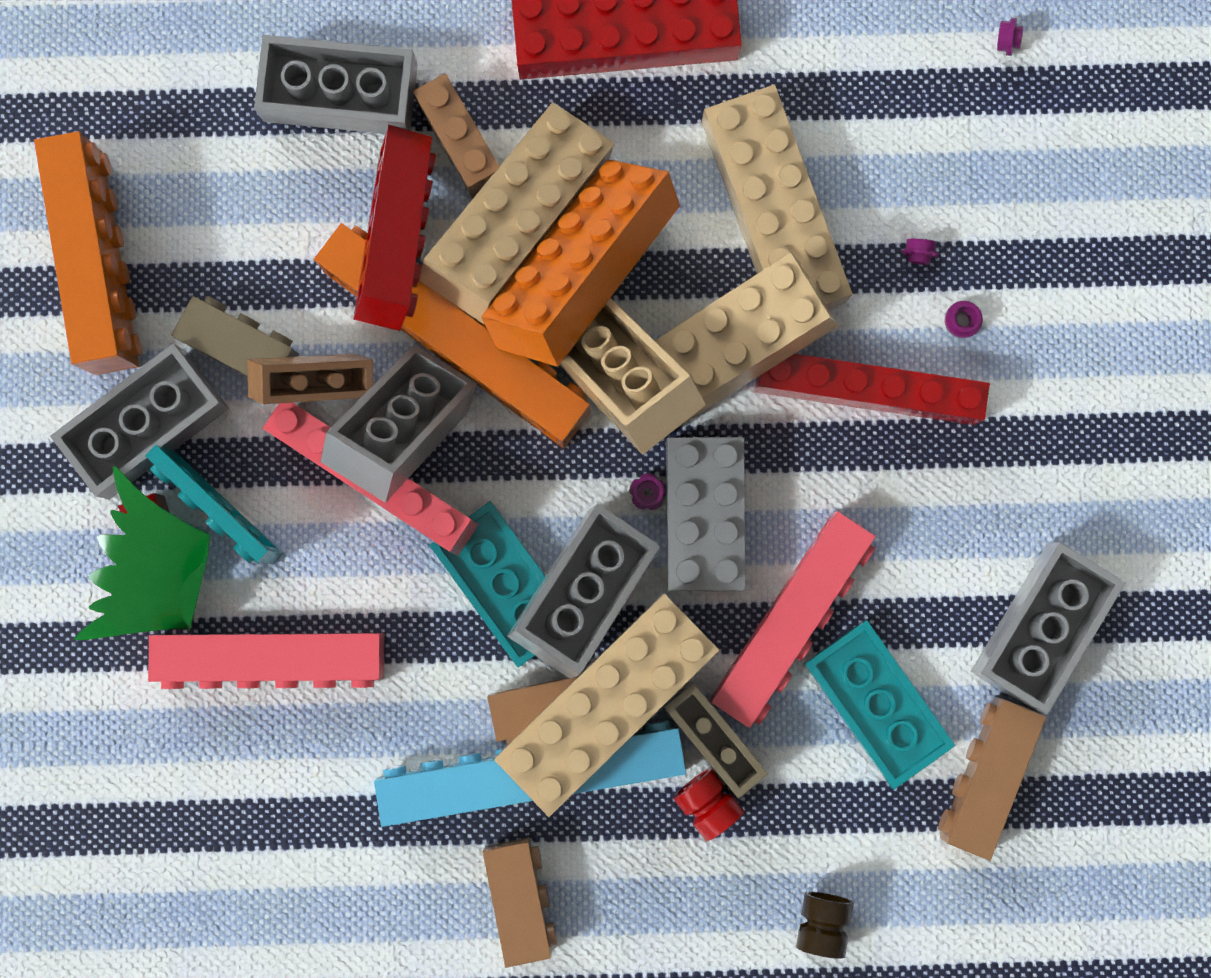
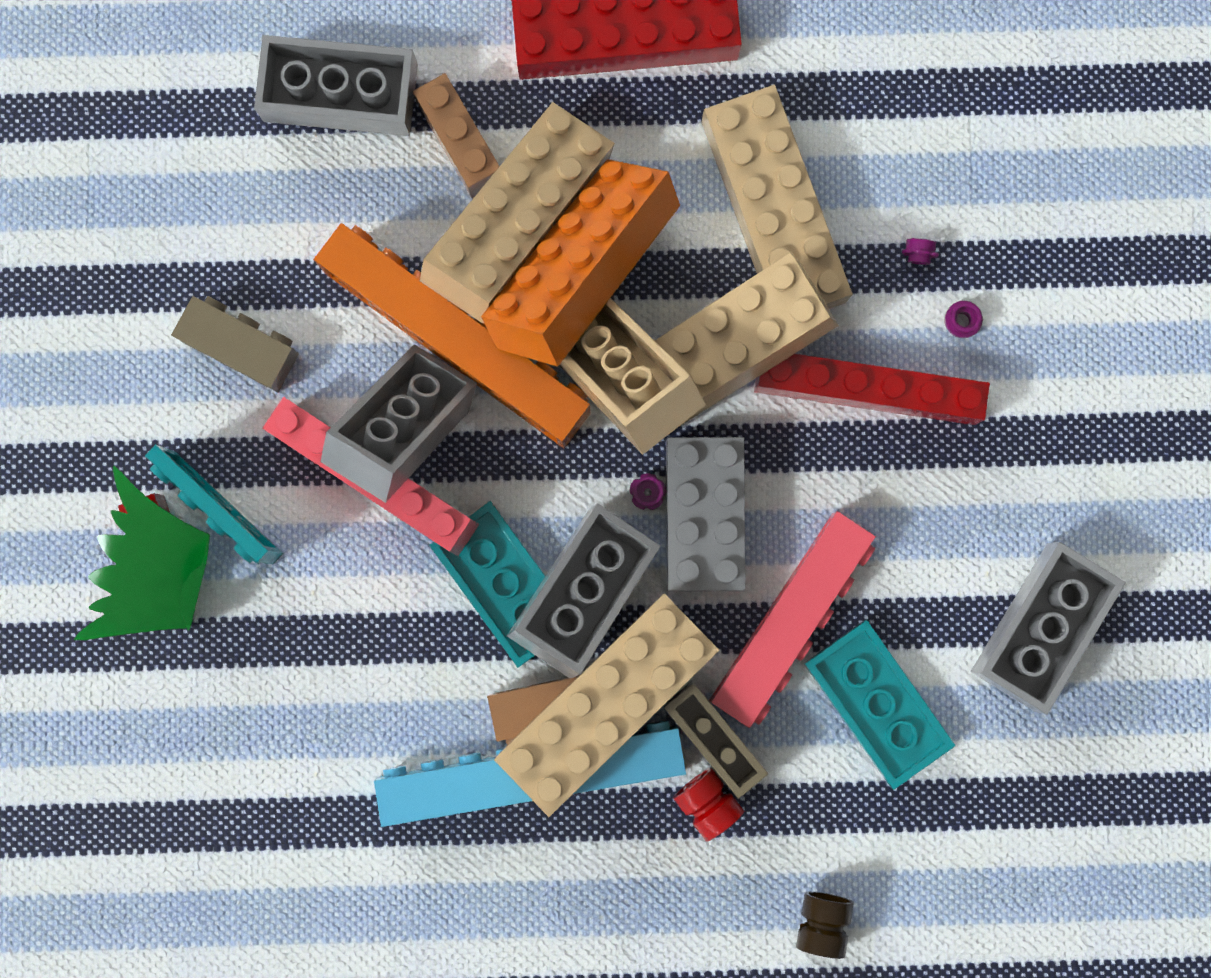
(87, 254): orange brick -> none
(156, 405): light grey brick -> none
(266, 658): coral brick -> none
(309, 378): medium nougat brick -> none
(394, 229): red brick -> none
(519, 901): medium nougat brick -> none
(991, 777): medium nougat brick -> none
(1009, 36): magenta plate -> none

